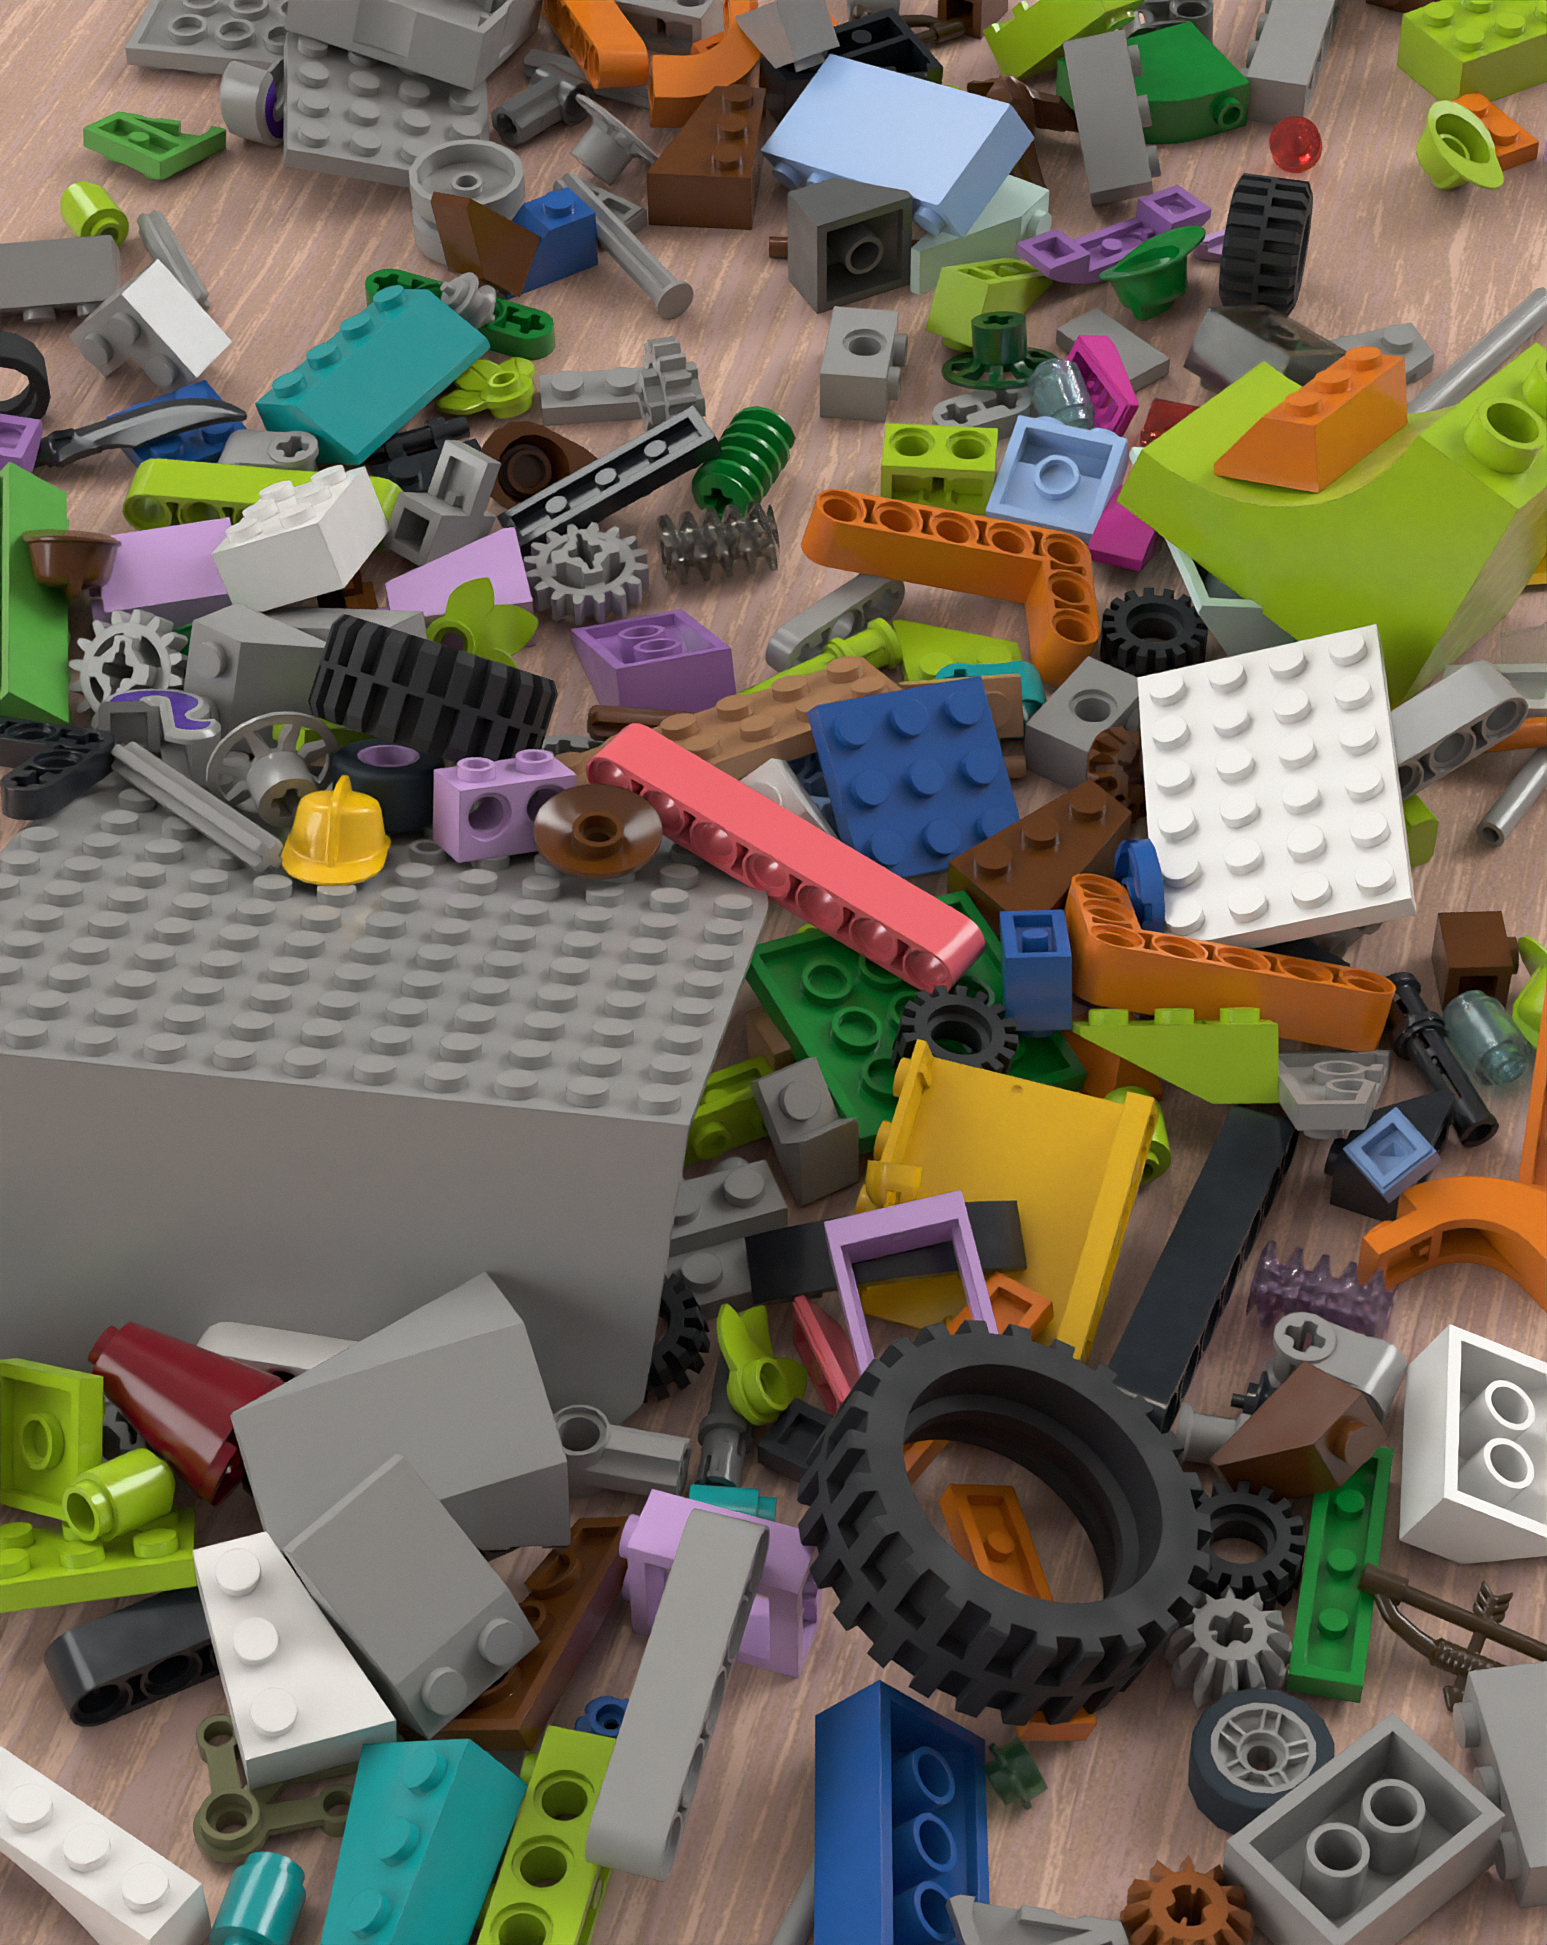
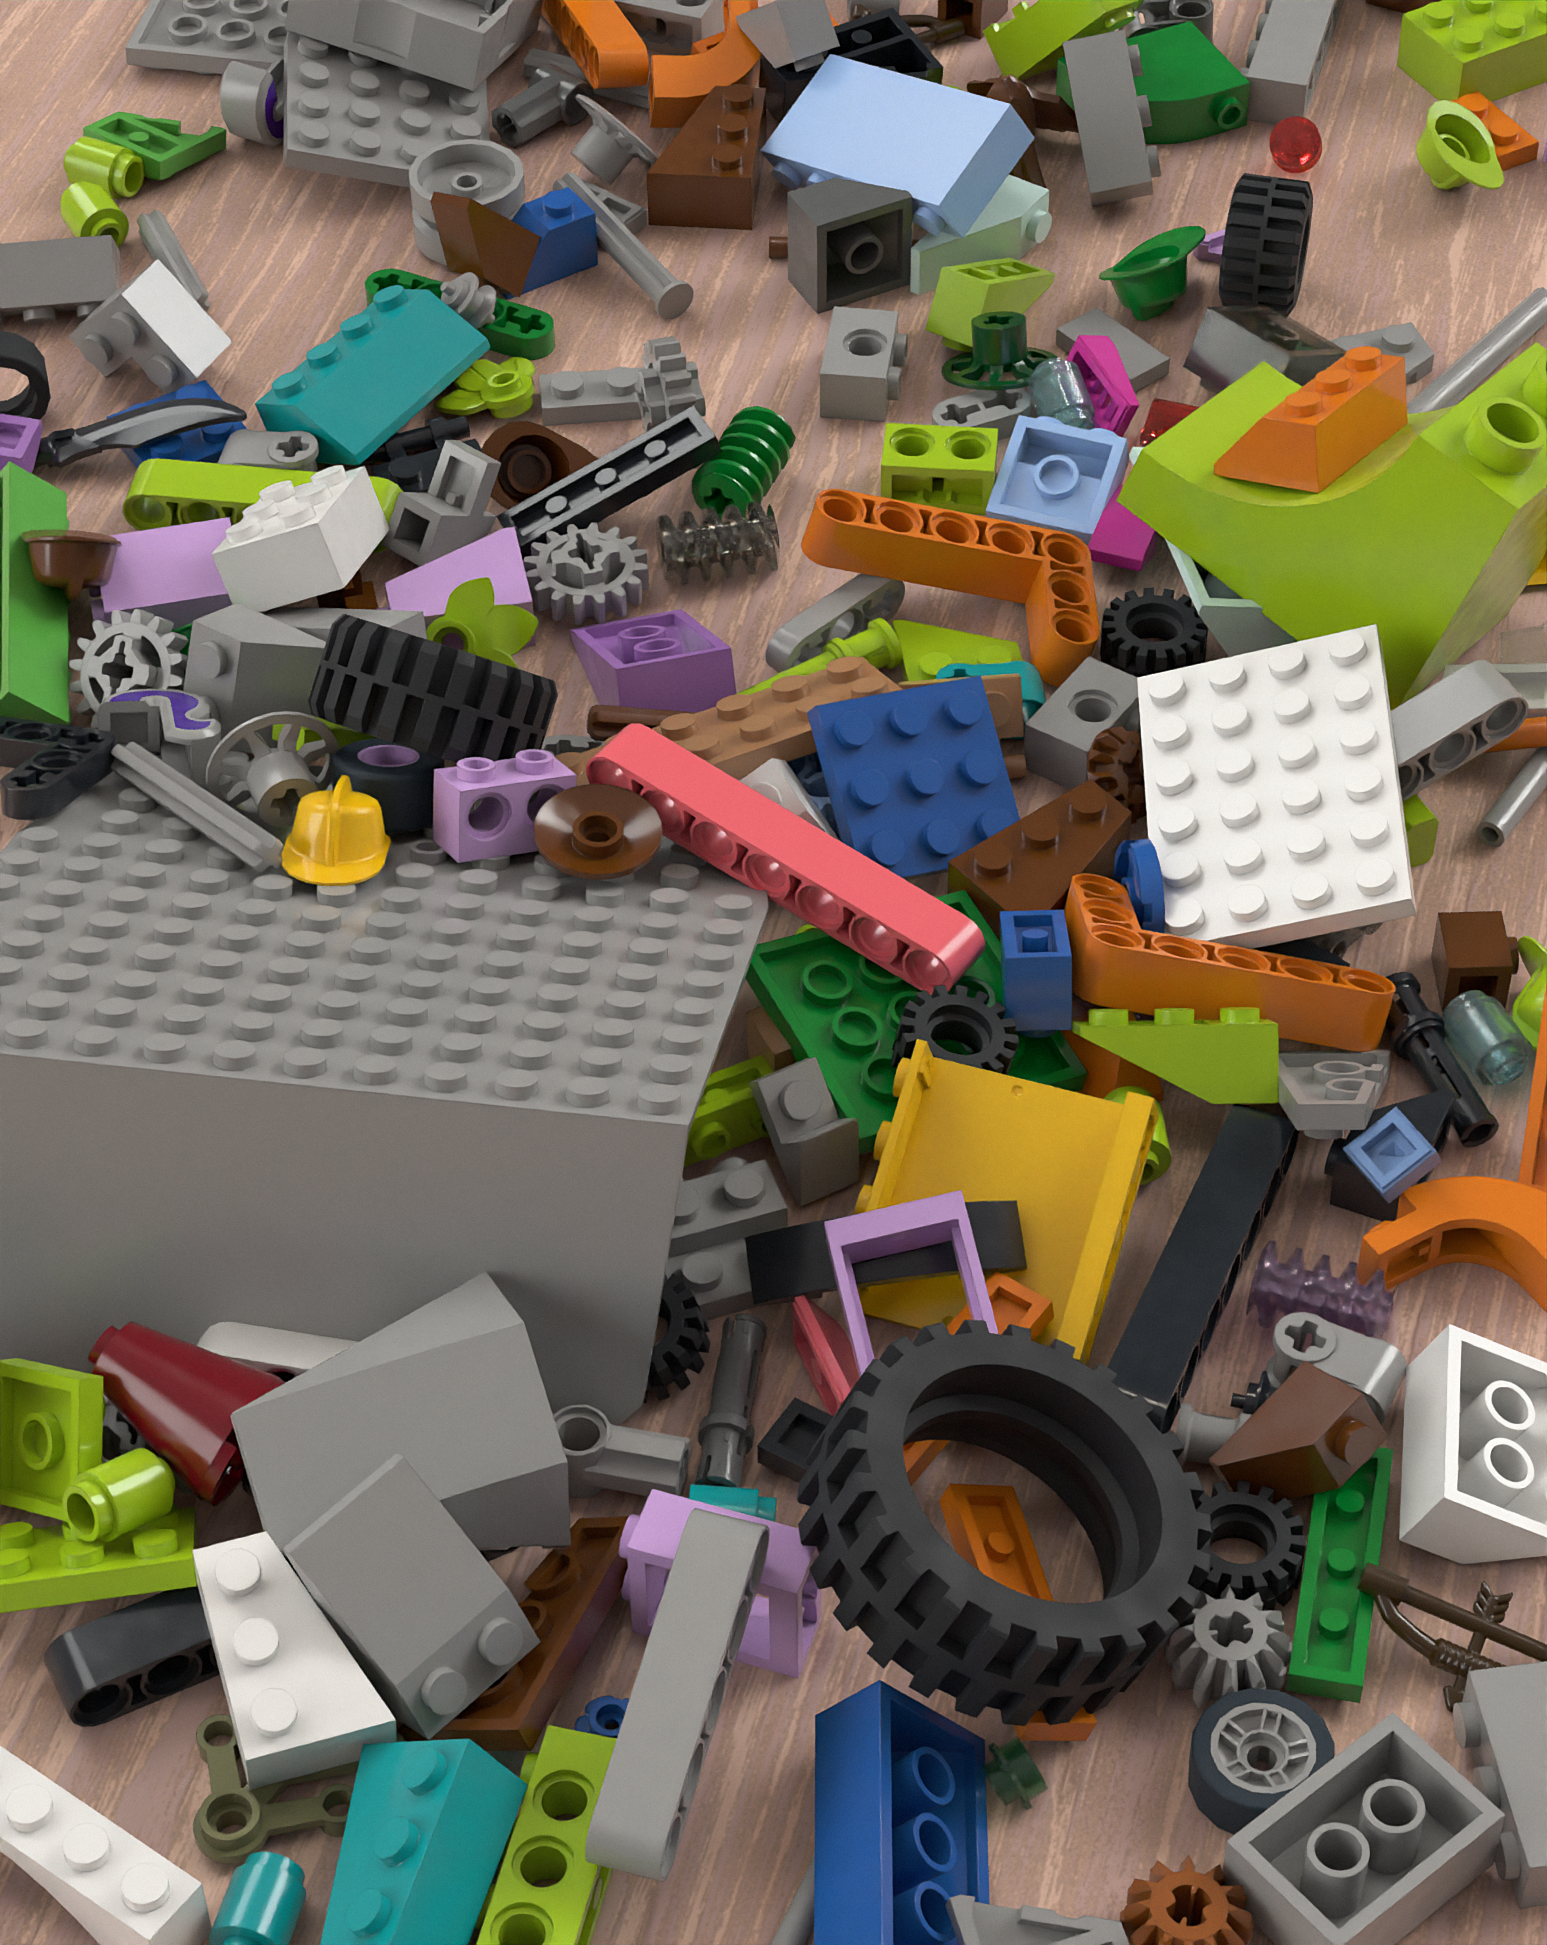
(105, 165): none -> lime brick
(757, 1380): lime plate -> none
(892, 1177): yellow hinge -> none
(1087, 256): medium lavender slope -> none

